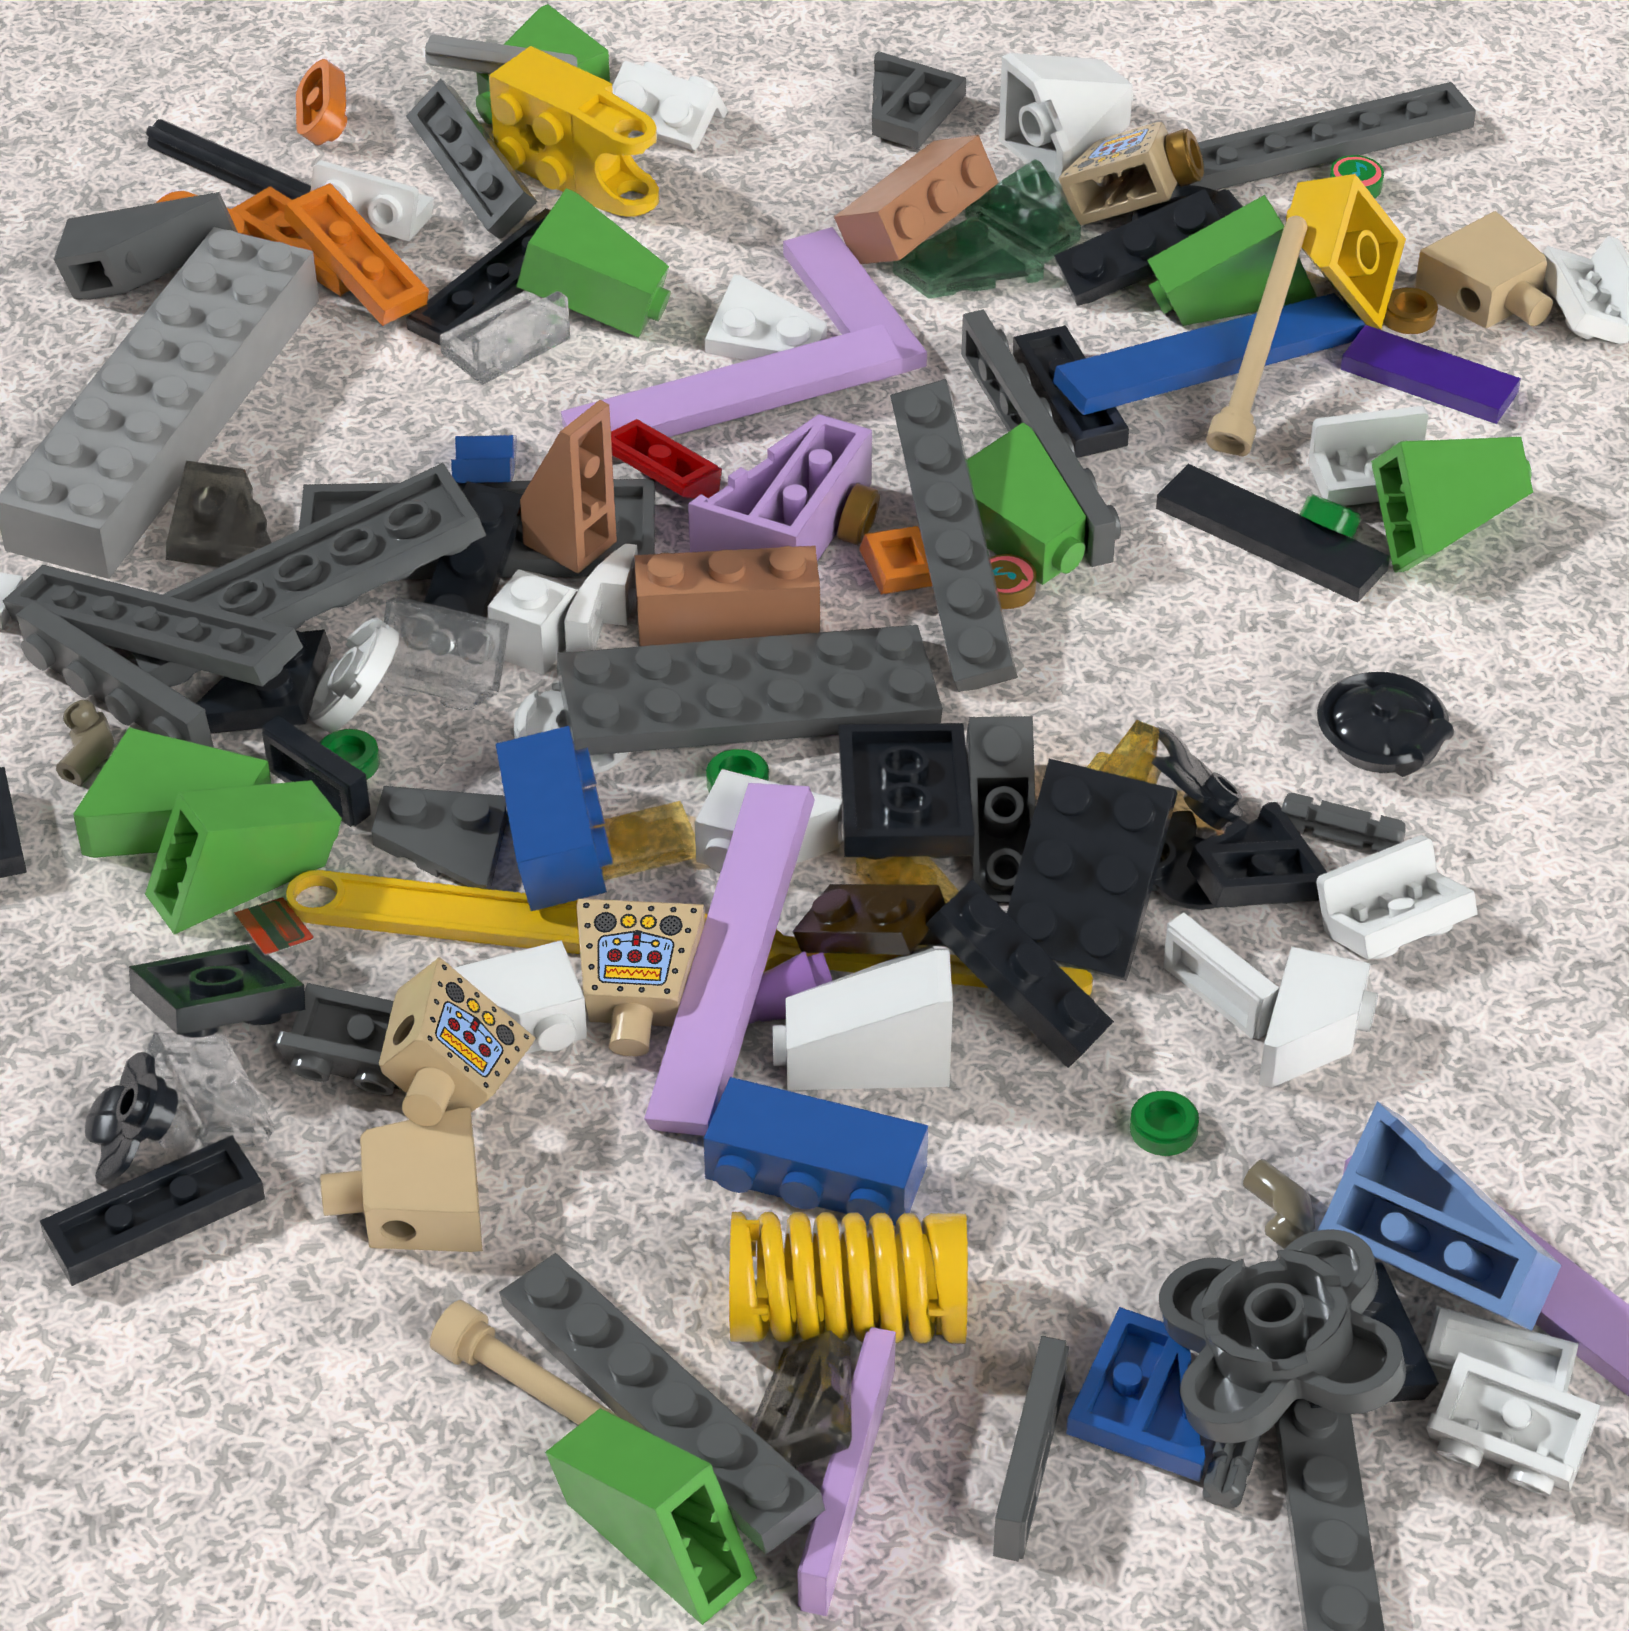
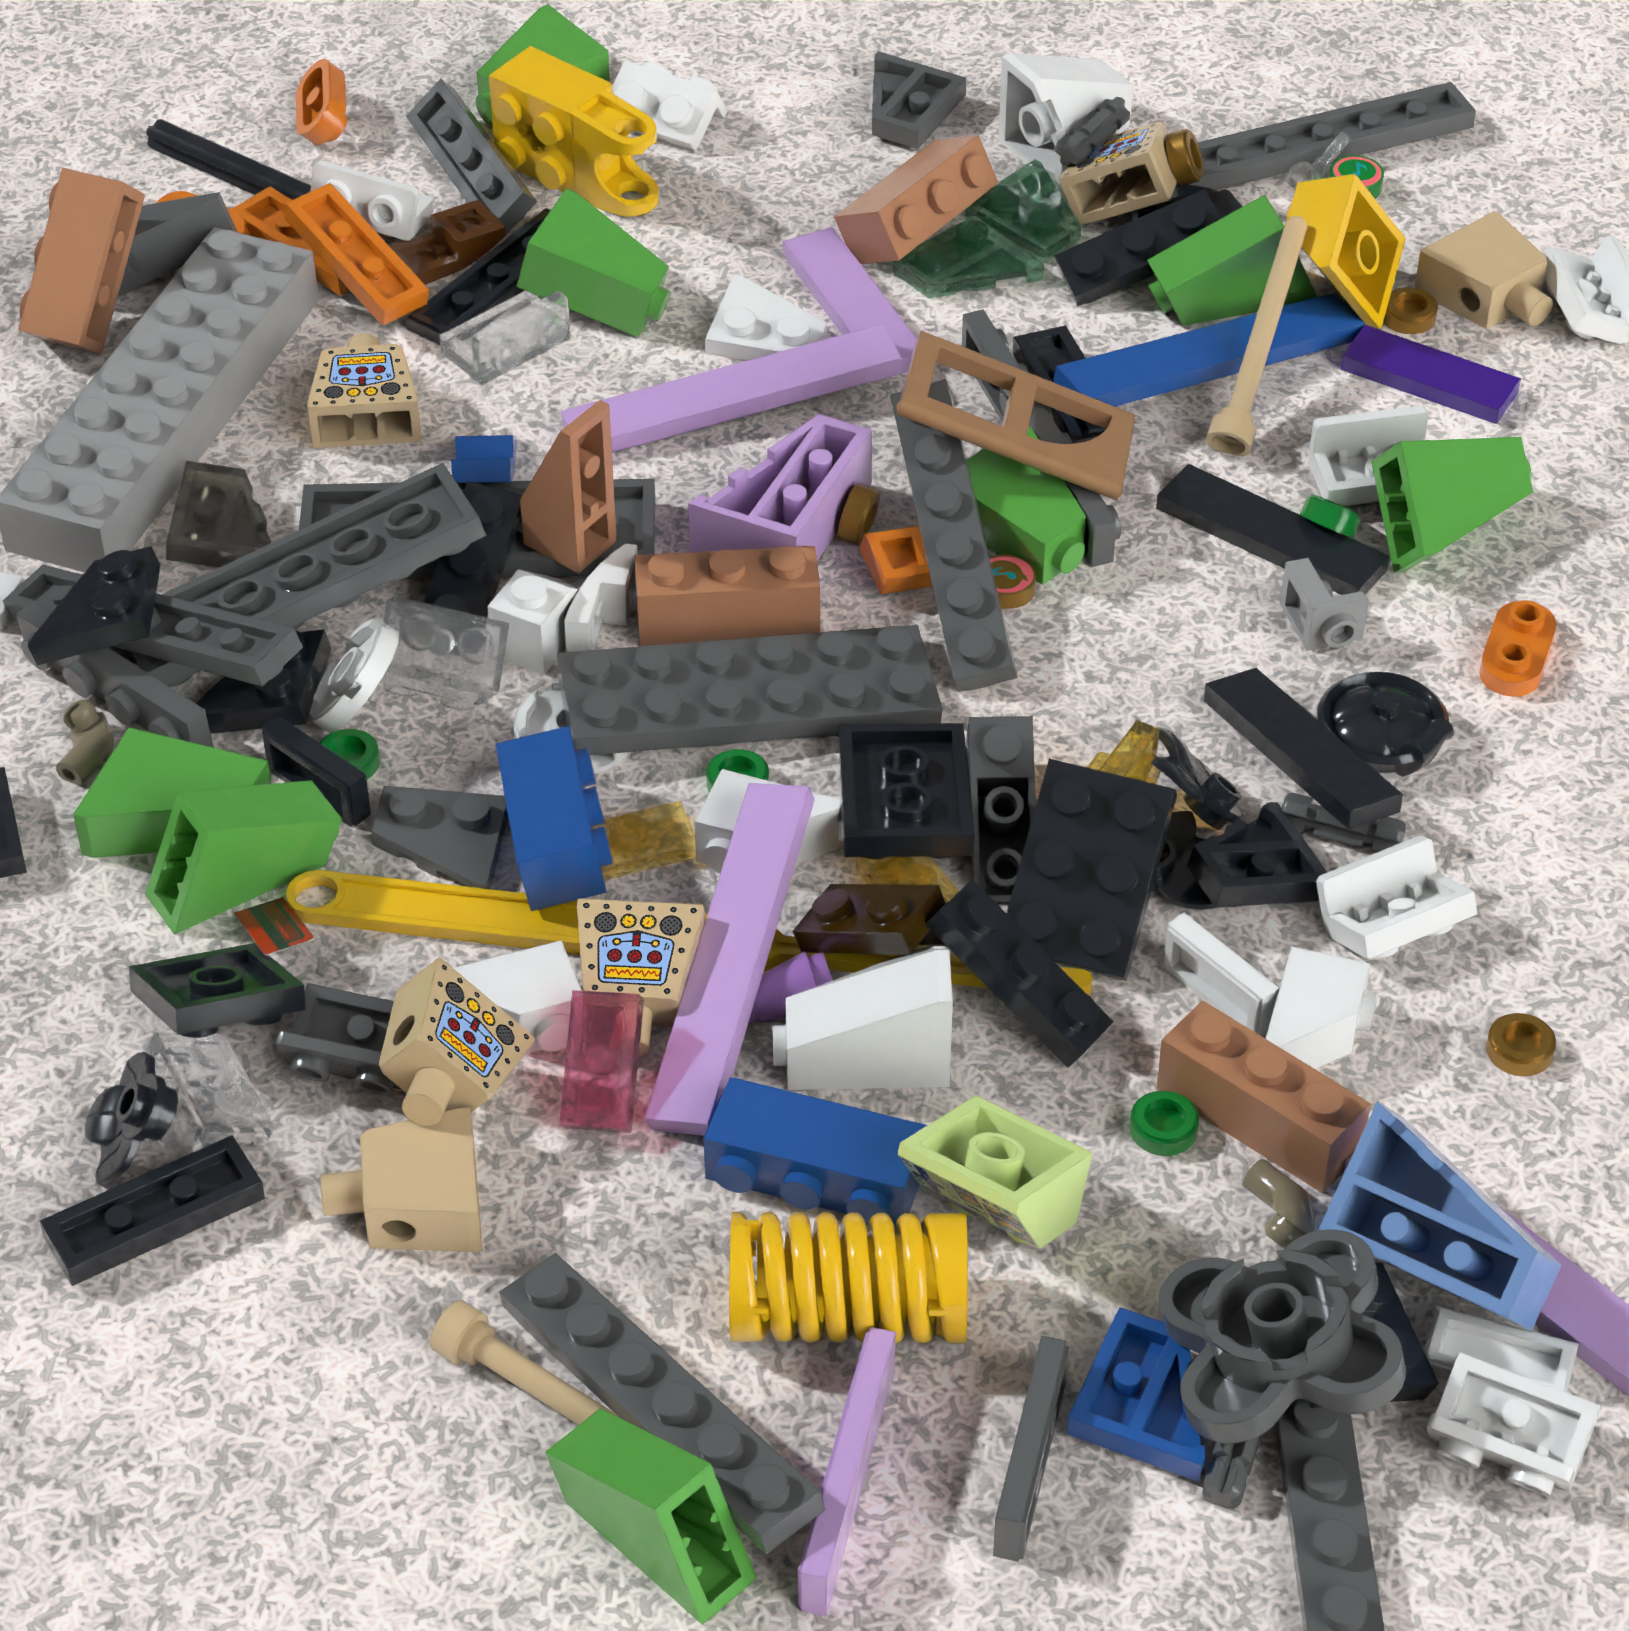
(81, 260): none -> nougat brick
(103, 608): none -> black wing
(363, 396): none -> tan torso
(455, 241): none -> reddish brown slope
(475, 55): light grey axle -> none
(601, 1061): none -> clear pink plate
(665, 460): red slope -> none
(808, 1401): clear smoke wing -> none
(1000, 1170): none -> yellowish green slope
(1090, 464): none -> medium nougat window
(1092, 131): none -> dark grey axle
(1262, 1095): none -> nougat brick
(1302, 170): none -> clear hand
(1303, 748): none -> black tile
(1316, 613): none -> light grey bracket
(1518, 648): none -> orange plate
(1521, 1044): none -> pearl gold tile

